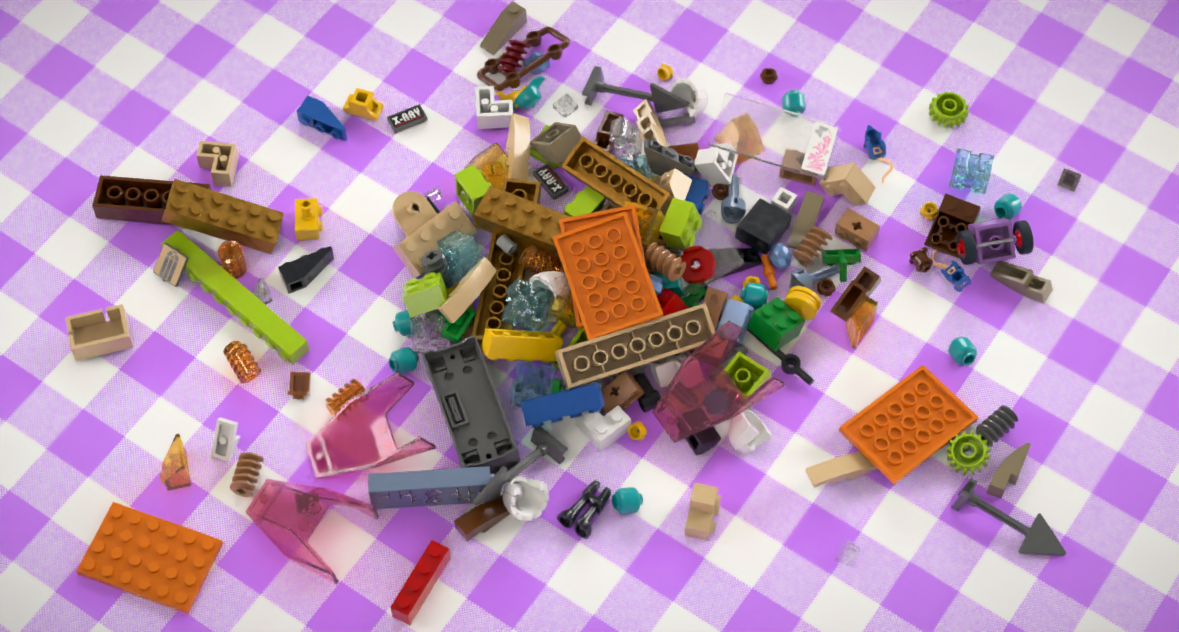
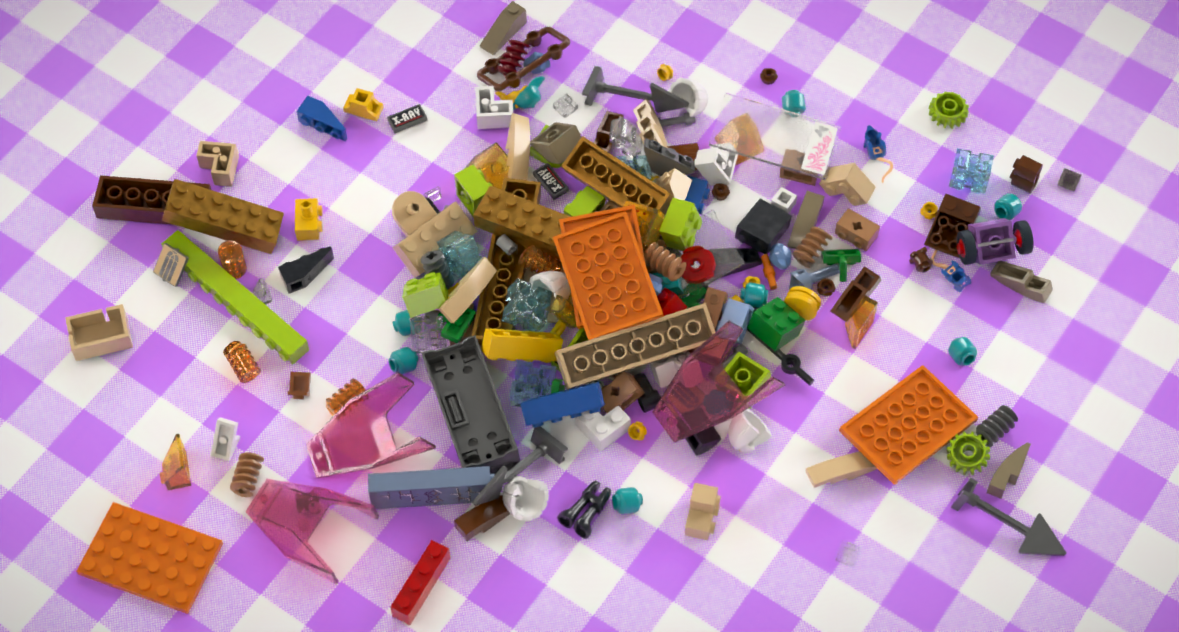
(733, 203): sand blue piece -> none
(1025, 173): none -> reddish brown brick

